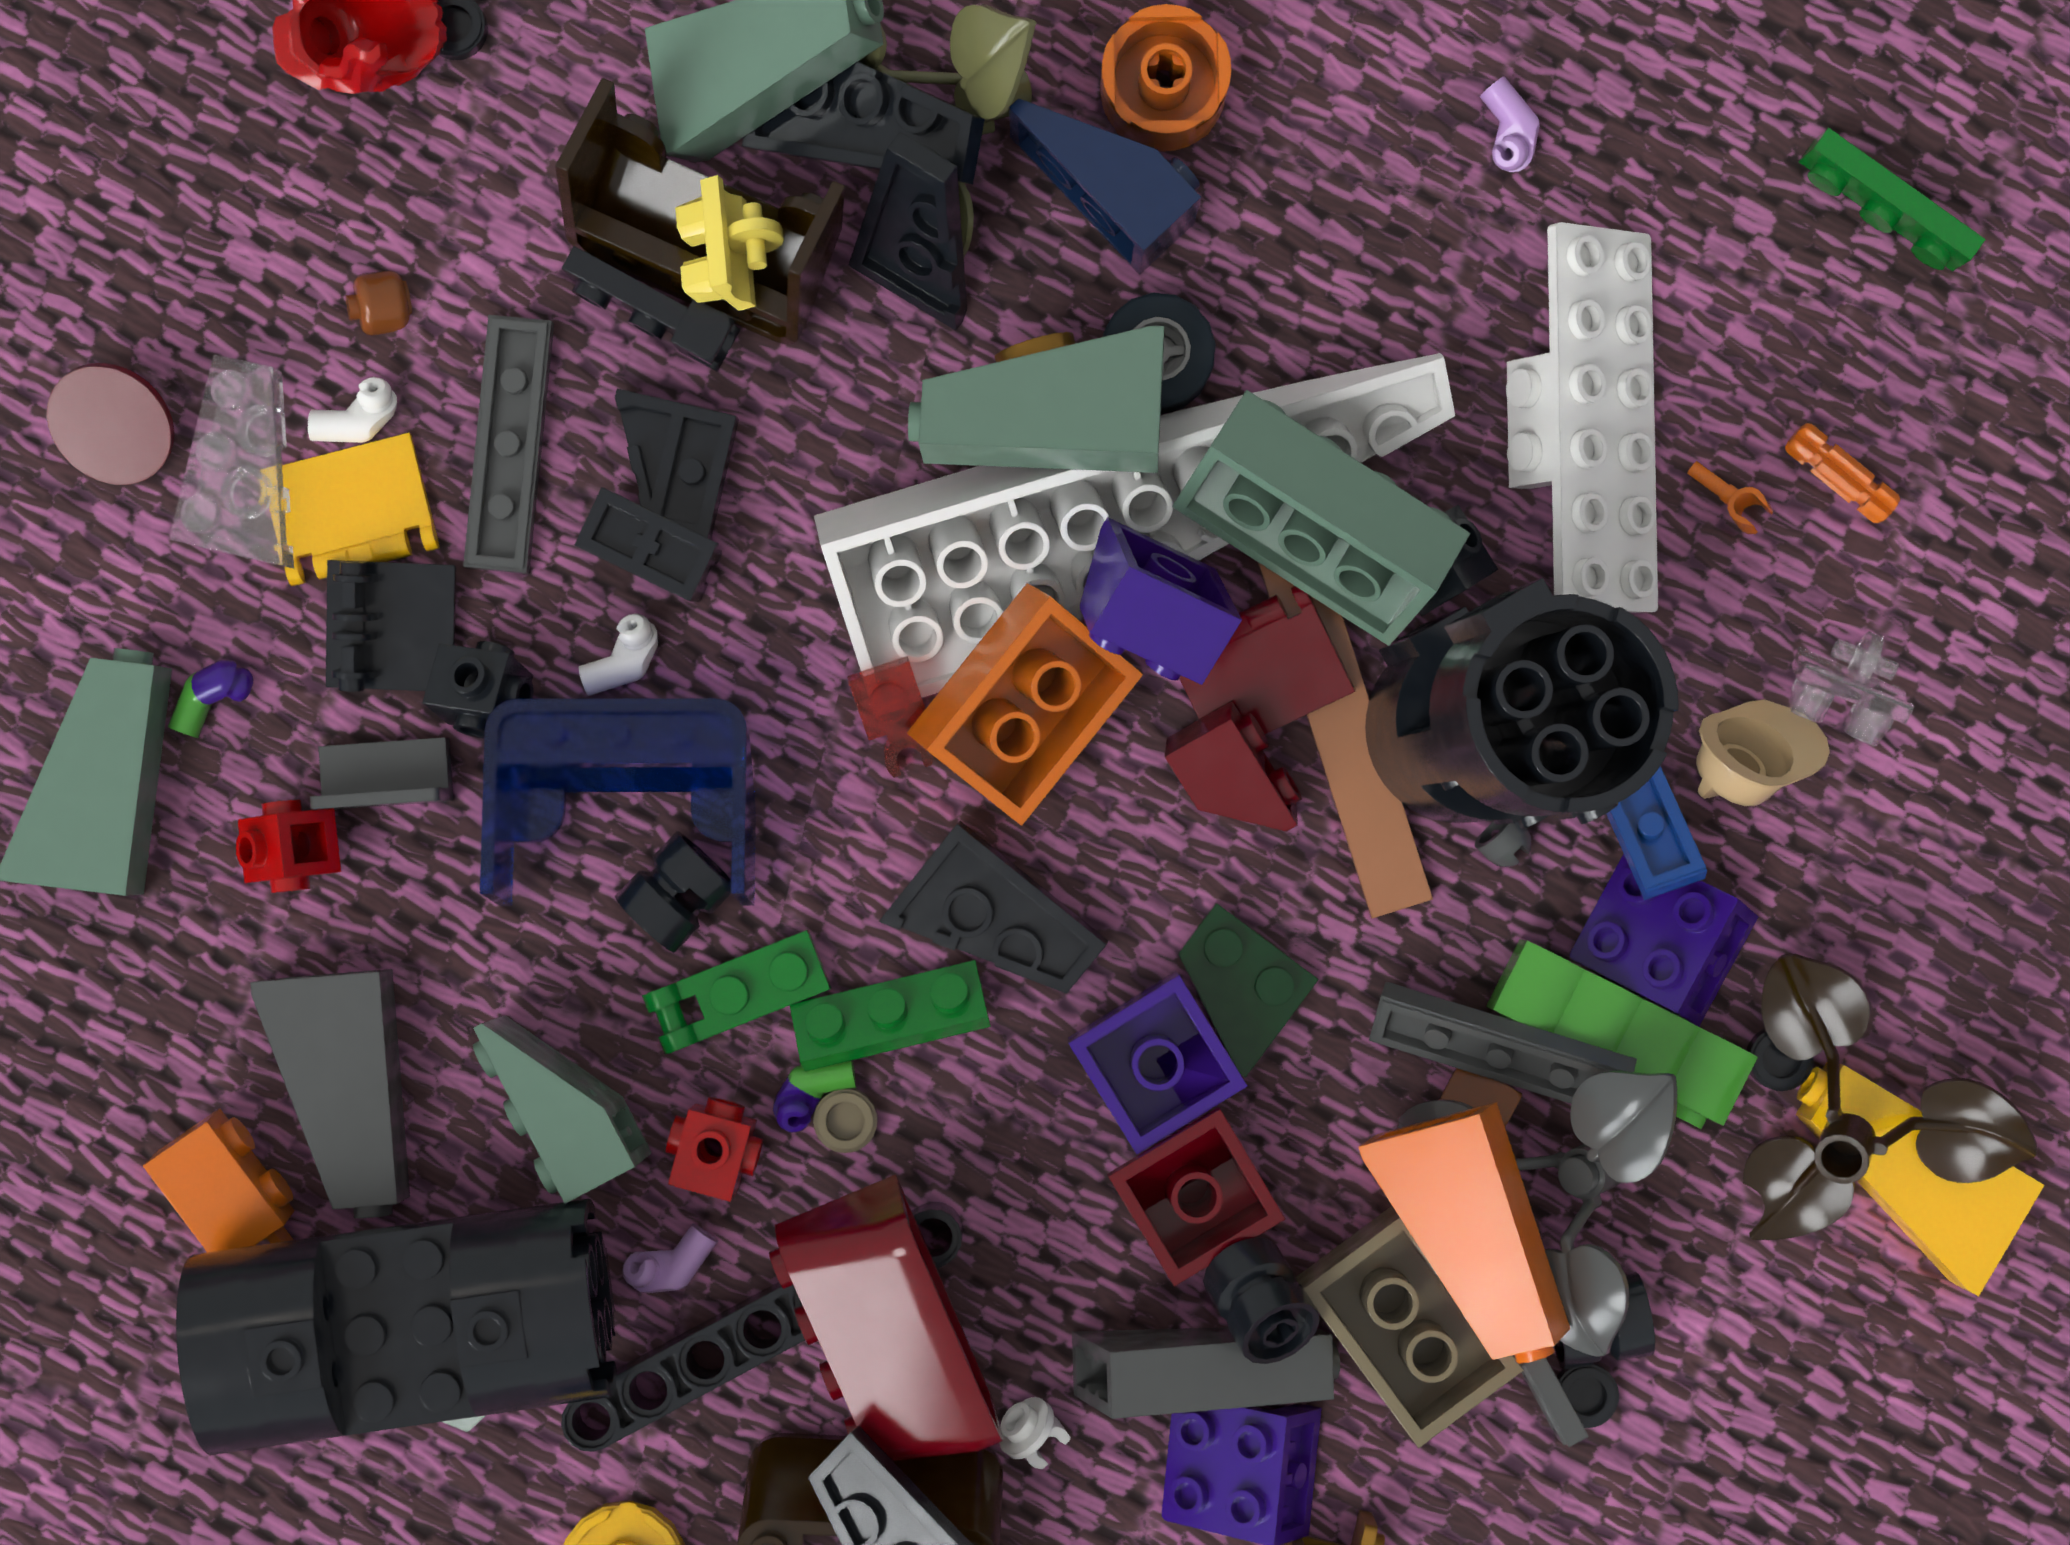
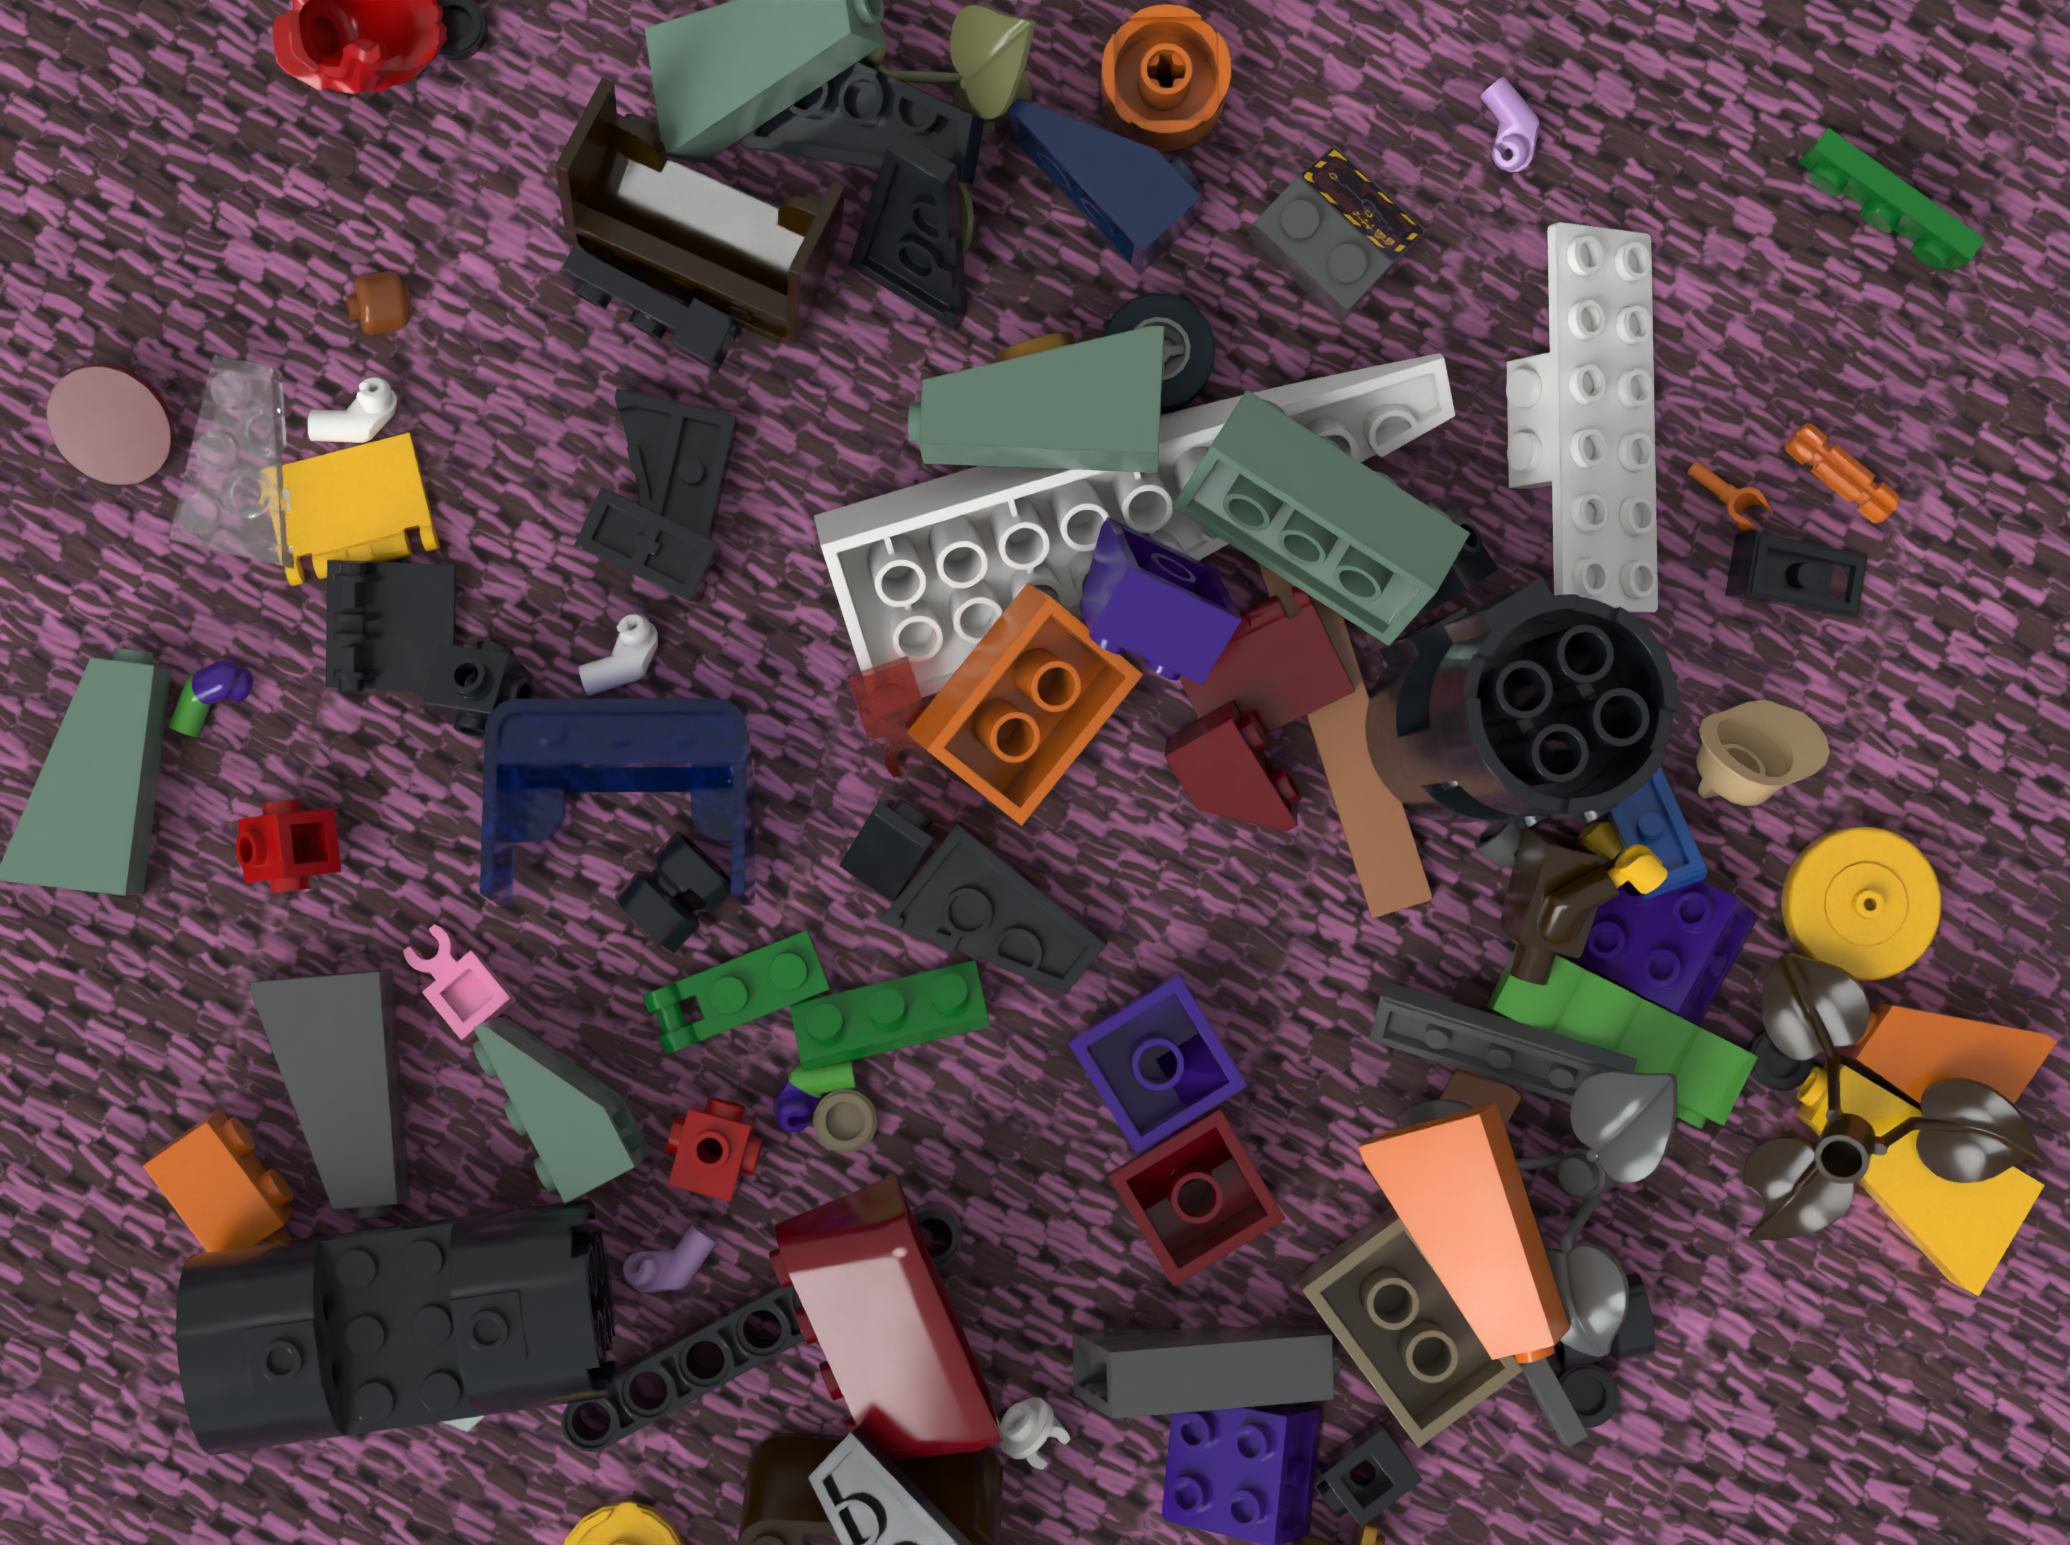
(384, 774): dark grey panel -> none
(464, 989): none -> bright pink plate
(508, 444): dark grey tile -> none
(735, 244): light yellow hips -> none
(890, 847): none -> black slope
(1243, 984): dark green wing -> none
(1260, 1300): black wheel -> none
(1335, 232): none -> dark grey slope
(1390, 1480): none -> black brick
(1559, 887): none -> dark brown torso
(1793, 573): none -> black slope
(1862, 902): none -> yellow wheel
(1874, 700): clear hips -> none
(1918, 1047): none -> orange slope

